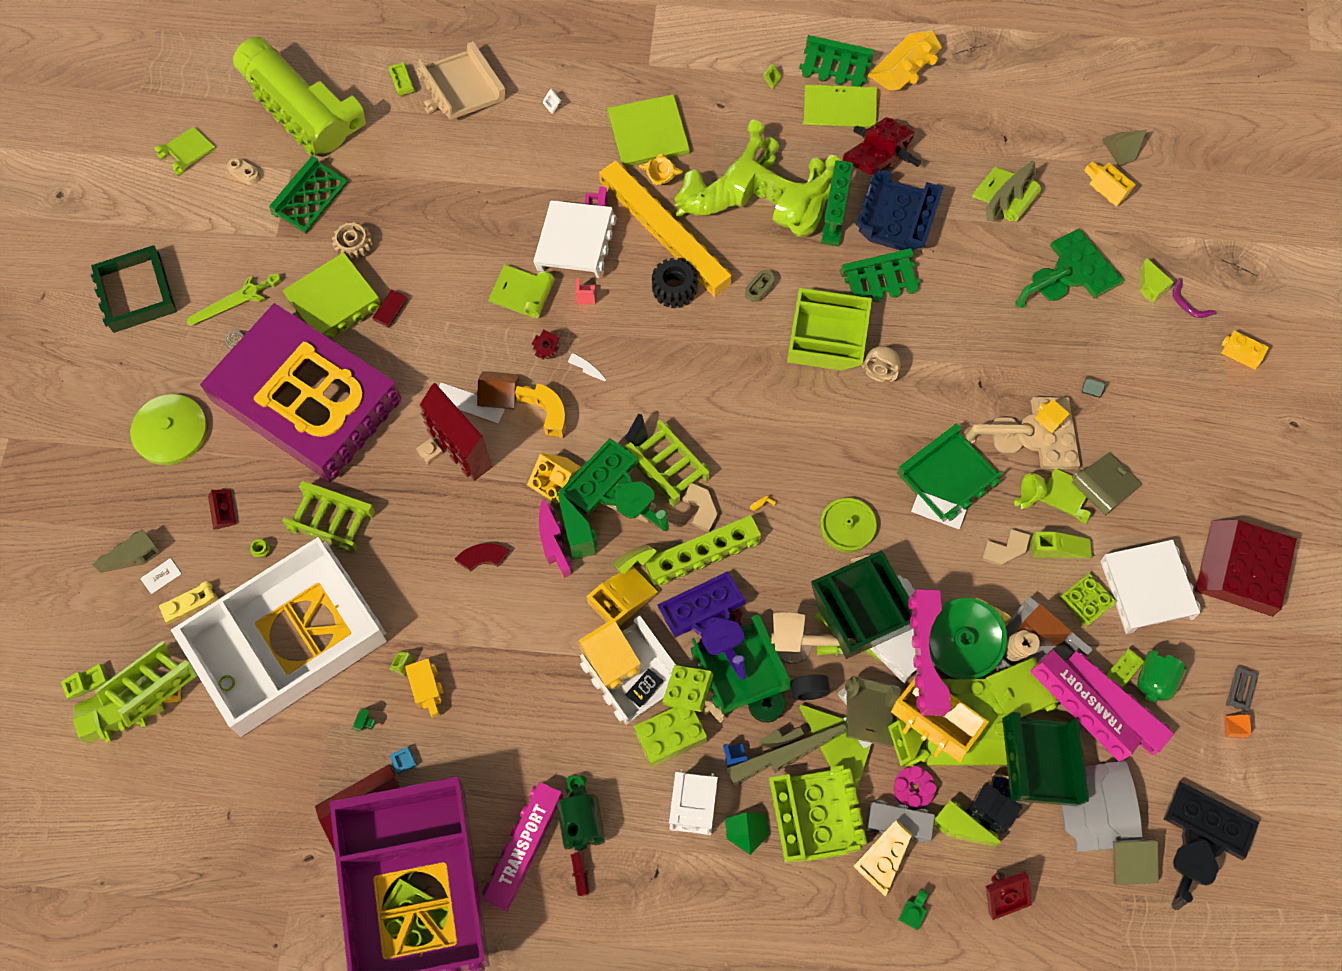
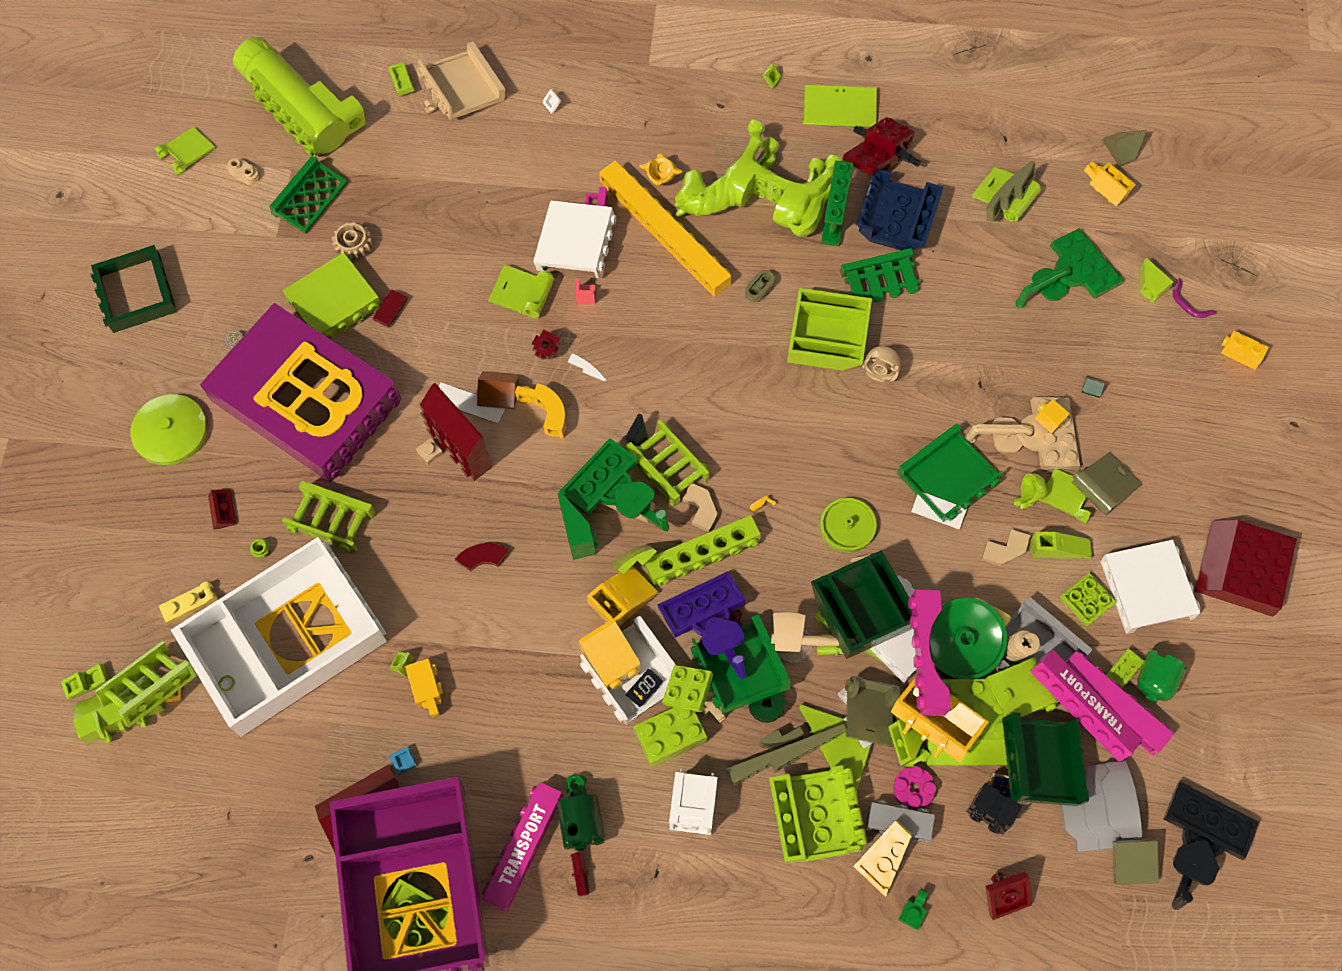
(132, 552): olive slope -> none
(160, 576): white sticker -> none
(248, 292): lime sword -> none
(362, 721): green tile -> none
(550, 537): dark pink slope -> none
(551, 475): yellow slope -> none
(647, 130): lime tile -> none
(674, 270): black tyre -> none
(734, 754): blue panel -> none
(747, 830): green slope -> none
(810, 687): black tyre -> none
(837, 51): green fence -> none
(906, 60): yellow piece -> none
(959, 825): lime slope -> none
(1046, 626): dark orange slope -> none
(1237, 704): dark grey tile -> none
(1237, 726): orange slope -> none

